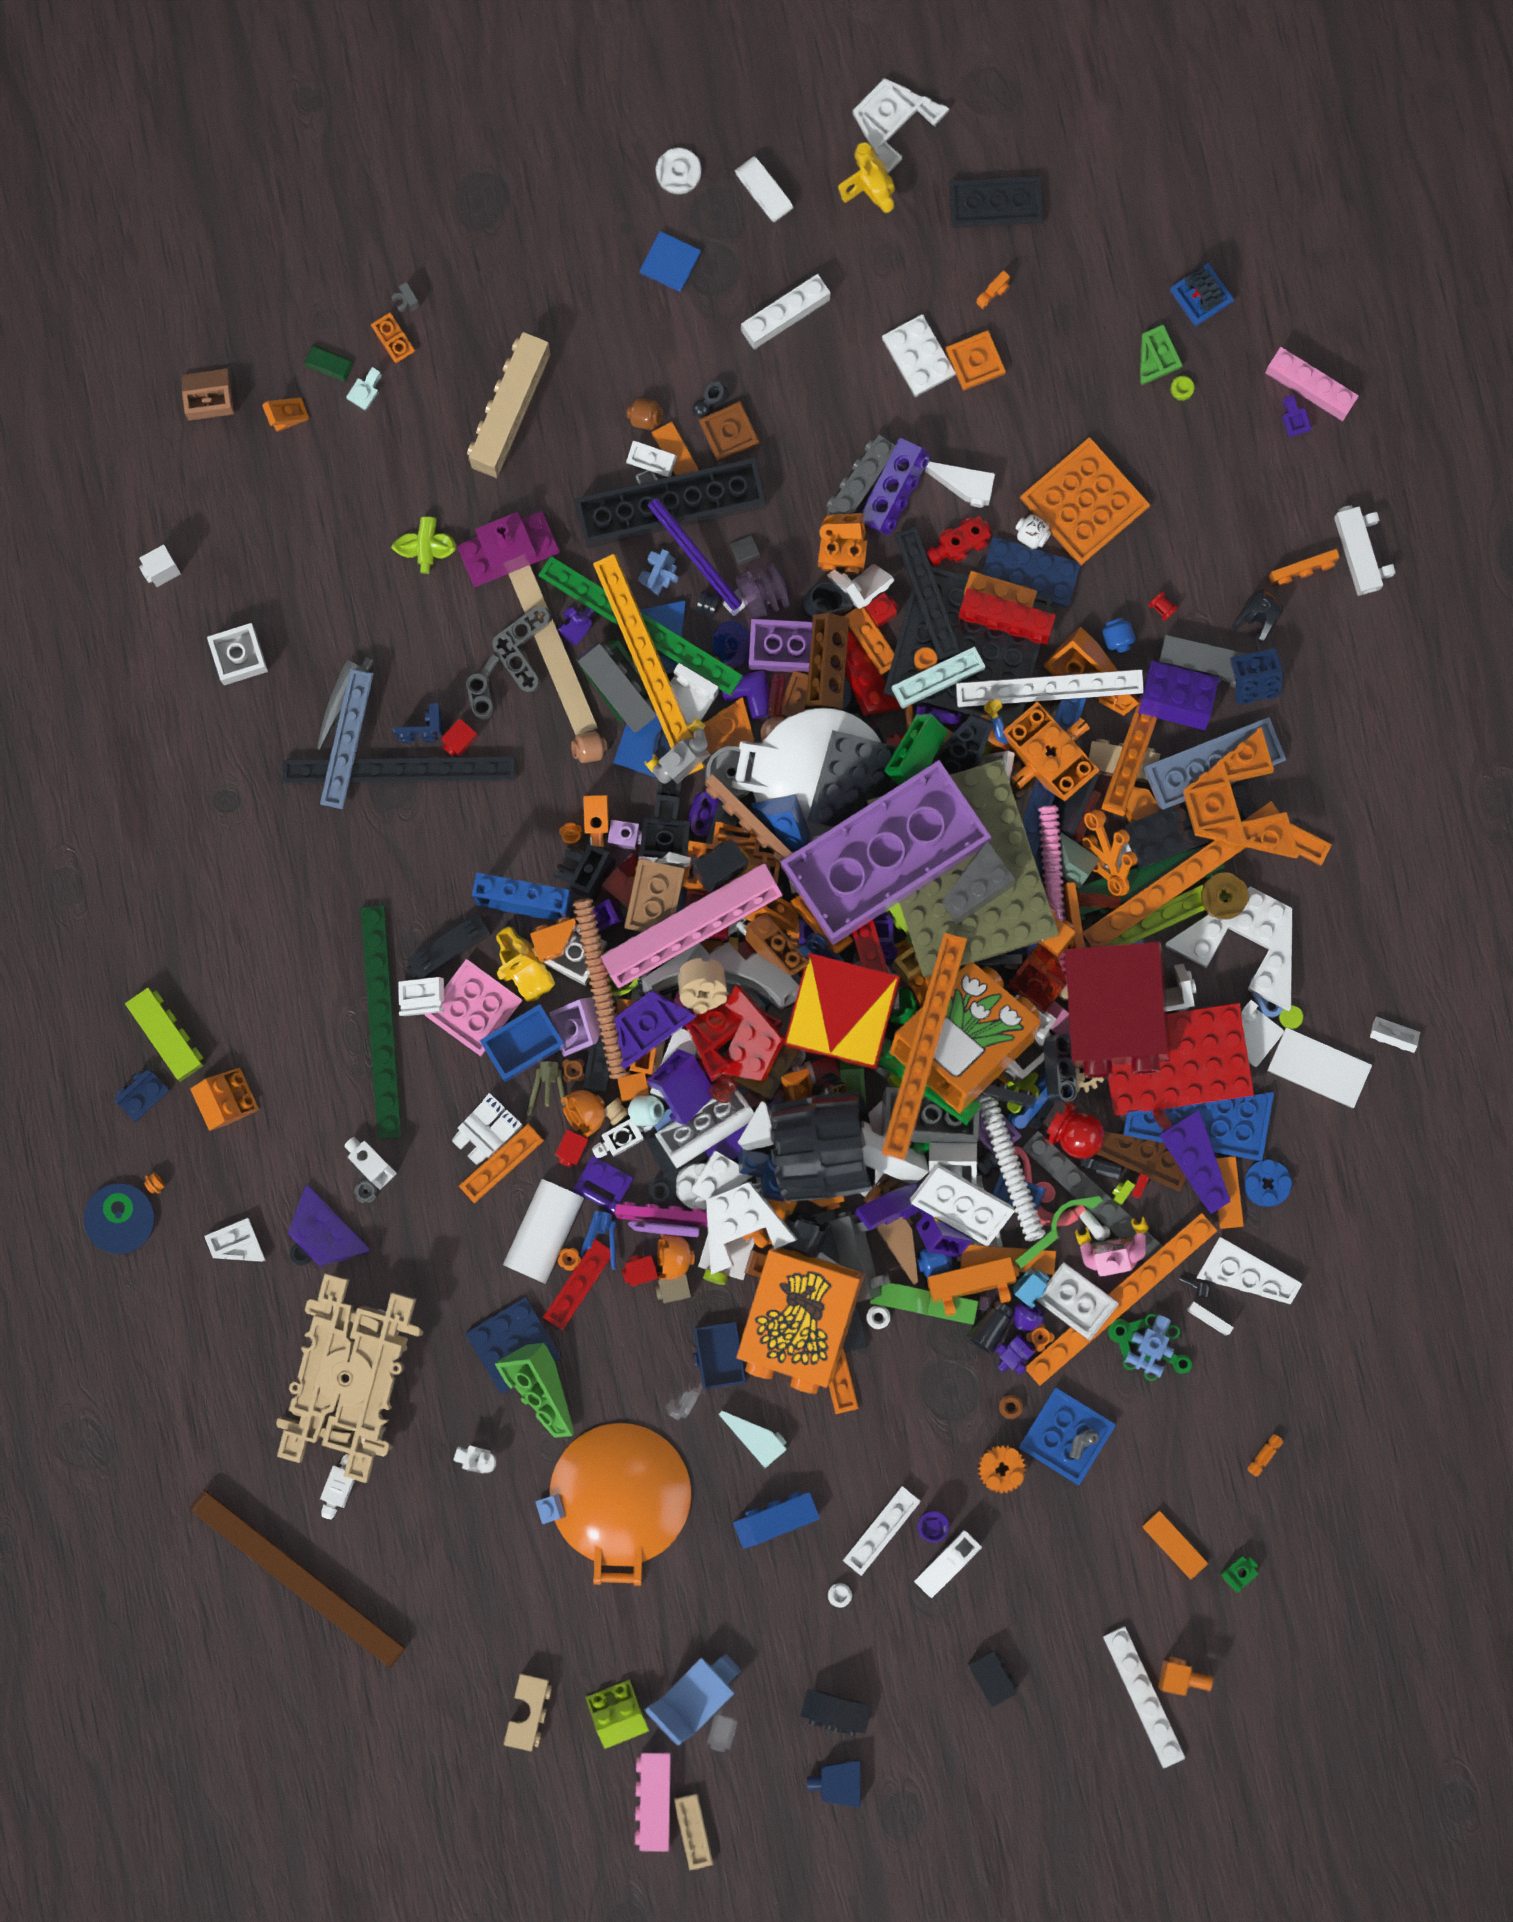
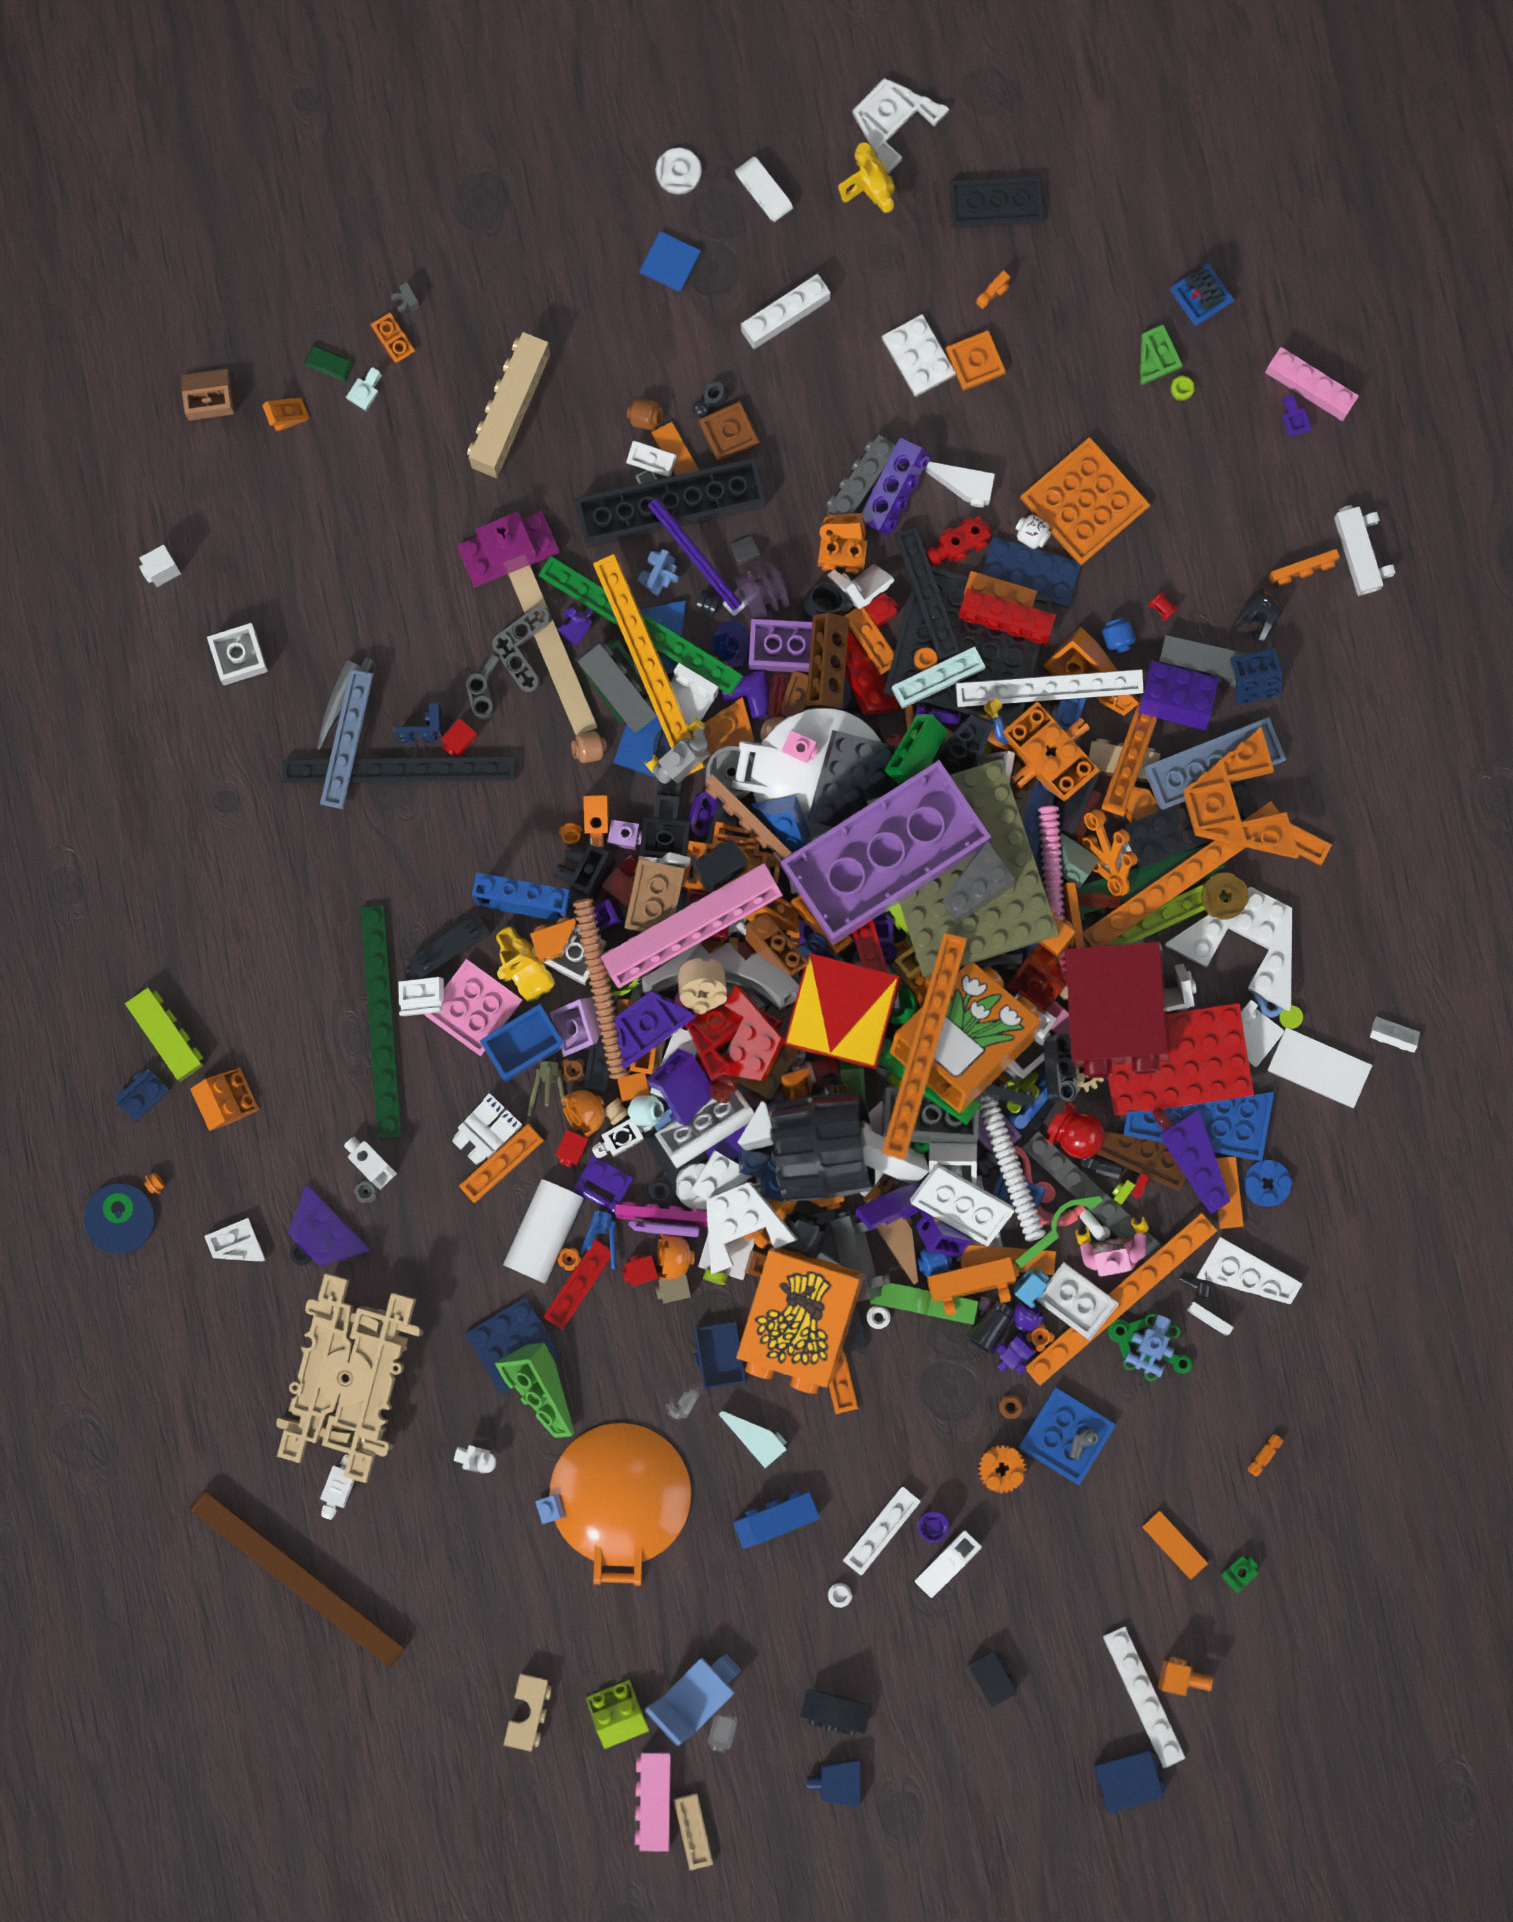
(425, 544): lime plant -> none
(800, 747): none -> bright pink brick
(1129, 1780): none -> dark blue brick

